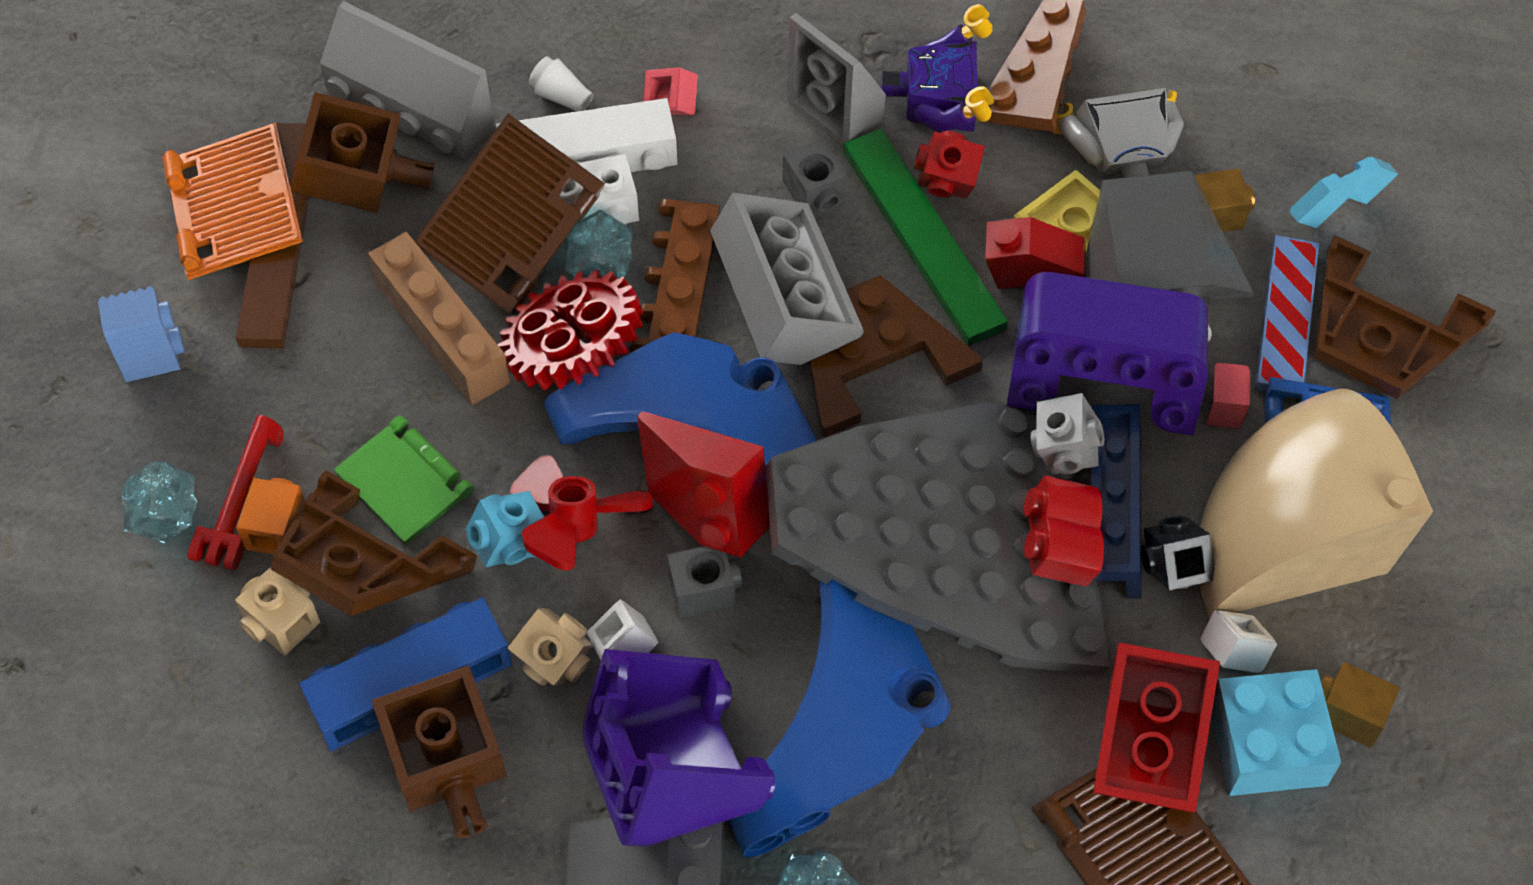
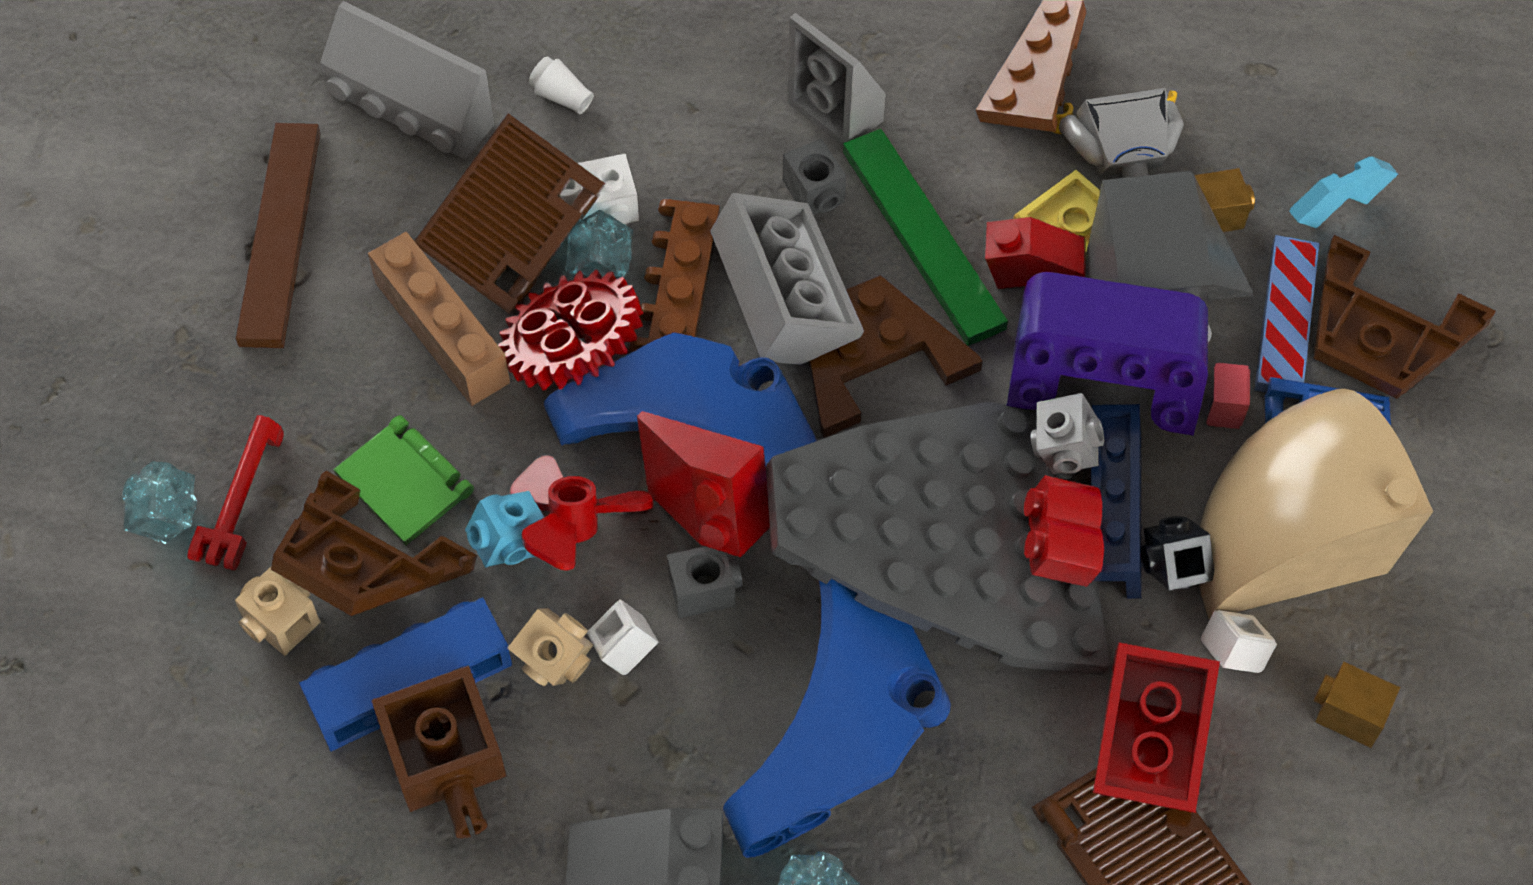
(141, 333): medium blue brick -> none
(234, 203): orange window -> none
(269, 513): orange brick -> none
(351, 155): reddish brown brick -> none
(635, 129): white brick -> none
(663, 750): dark purple windscreen -> none
(674, 84): coral slope -> none
(943, 78): dark purple torso -> none
(948, 164): red brick -> none
(1274, 732): medium azure brick -> none

